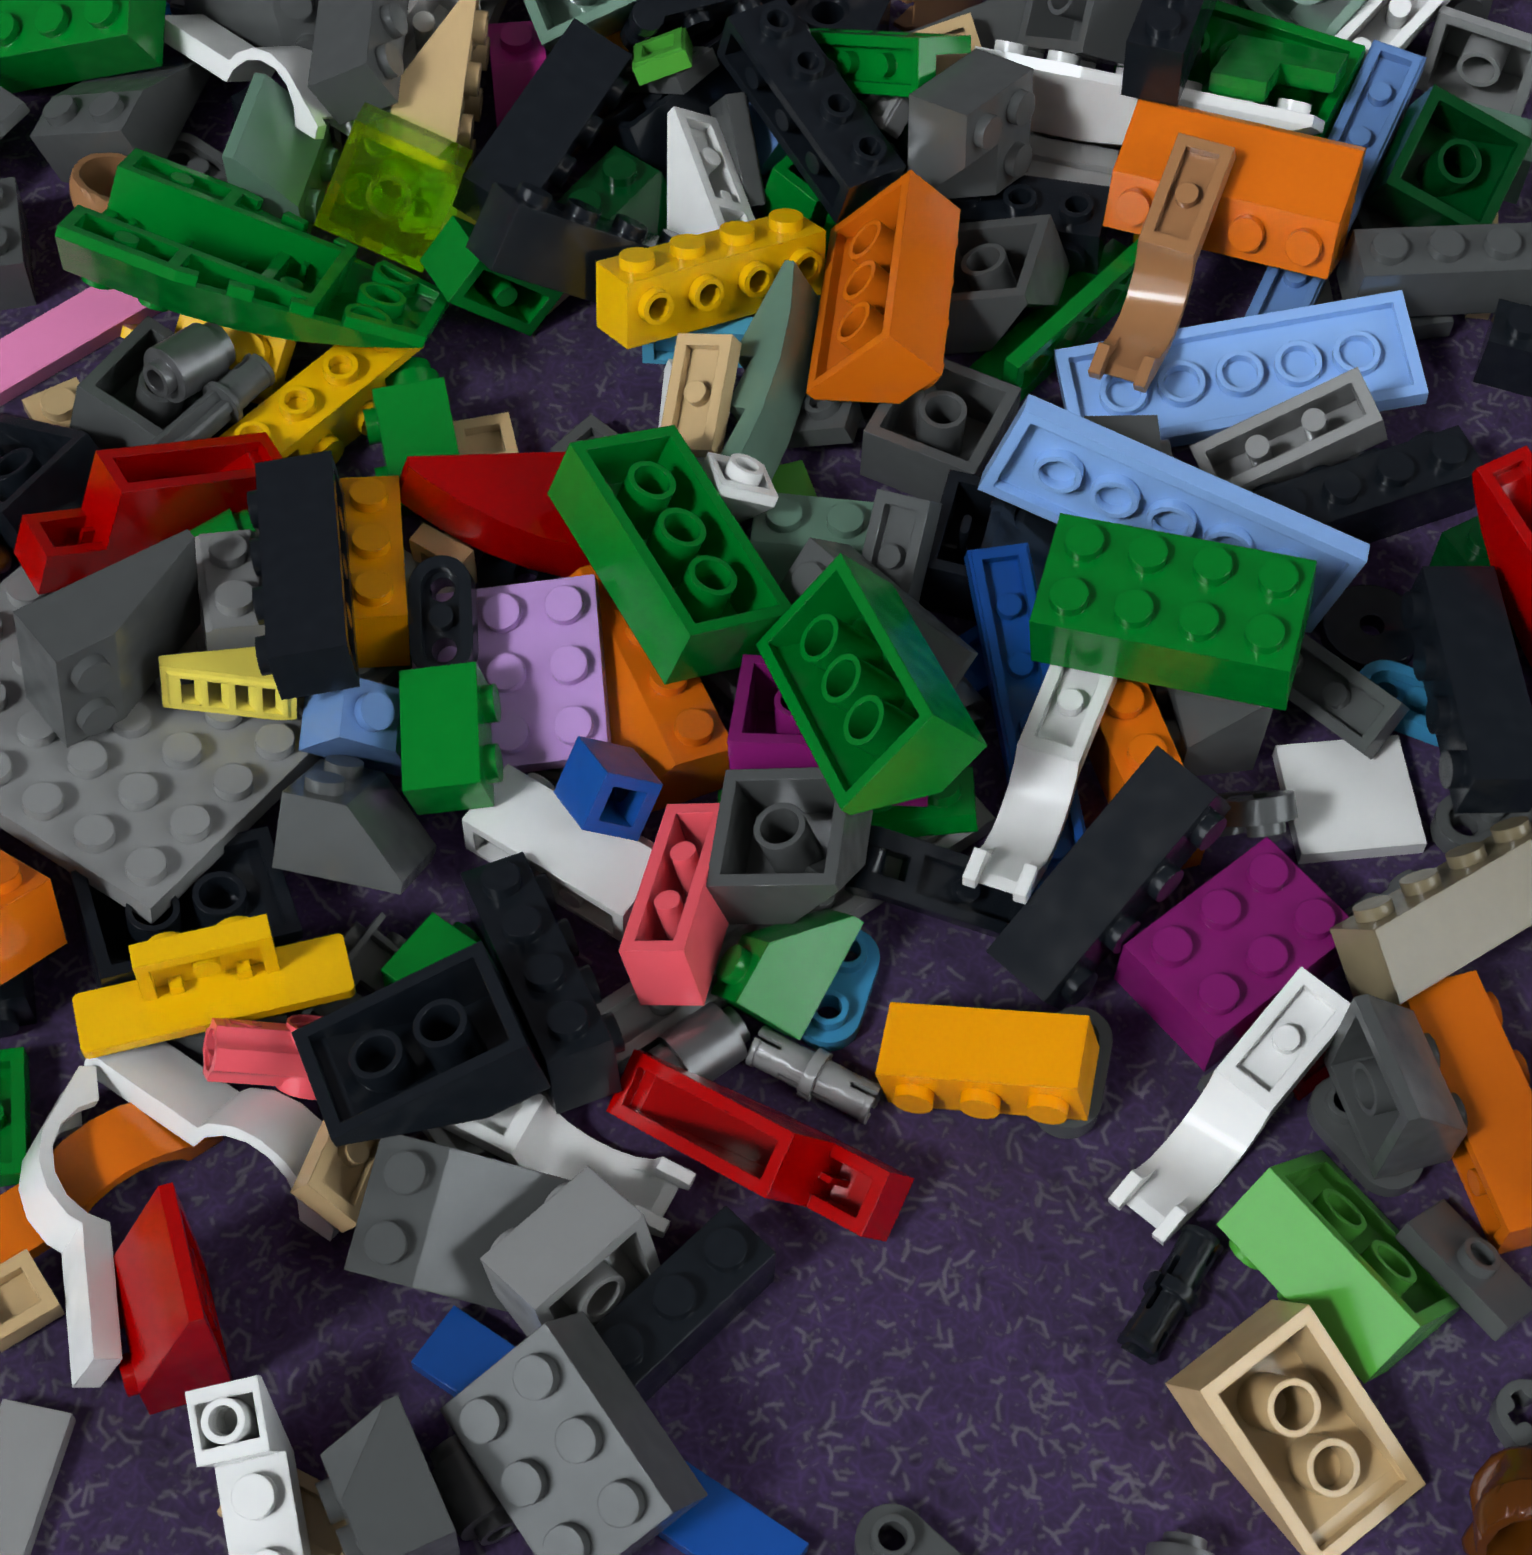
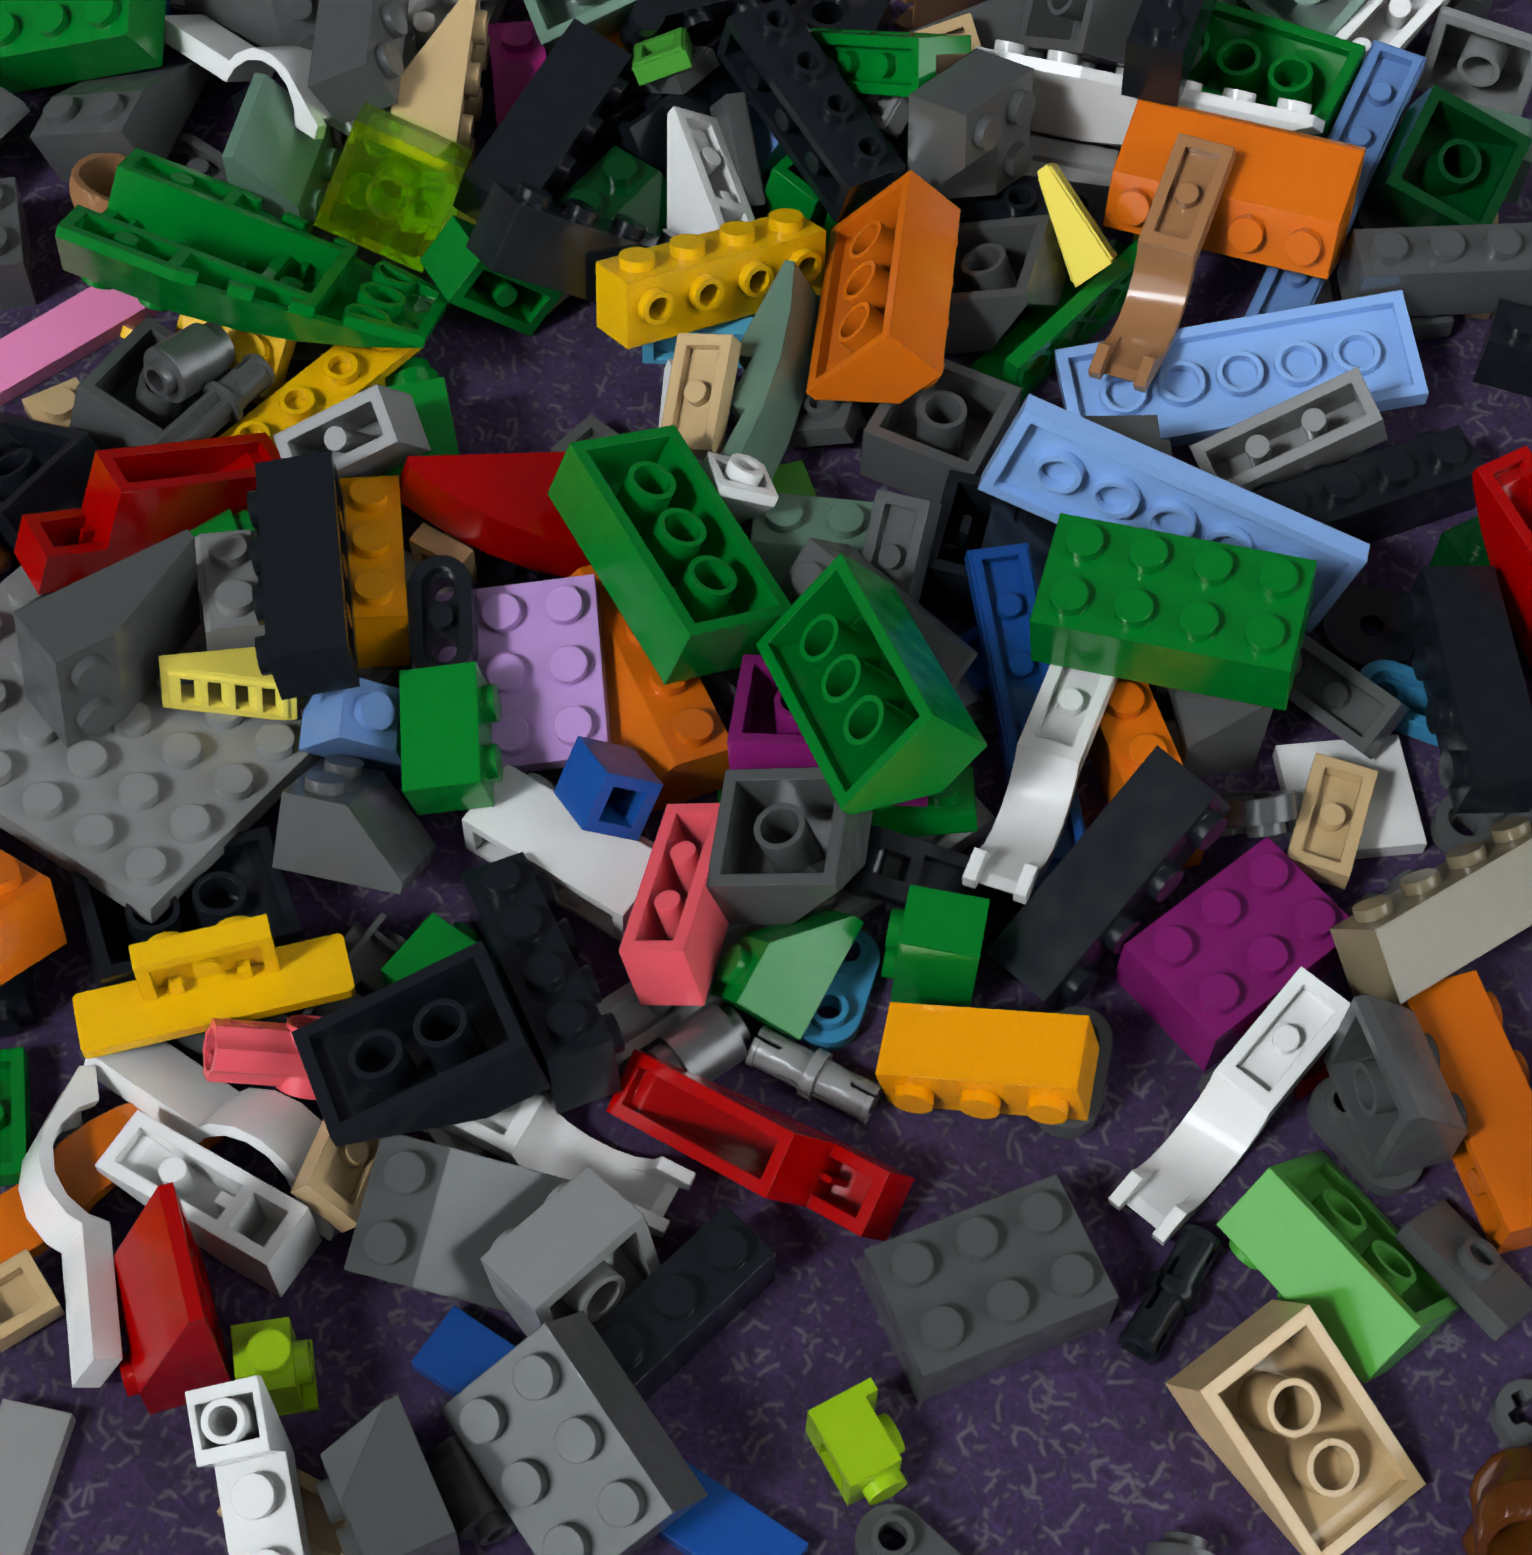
(228, 1209): none -> white slope
(283, 1362): none -> lime brick
(363, 432): none -> light grey brick
(485, 435): tan plate -> none
(858, 1445): none -> lime brick
(935, 947): none -> green brick
(987, 1287): none -> dark grey brick
(1078, 235): none -> light yellow slope
(1257, 64): green tile -> none
(1331, 819): none -> tan plate

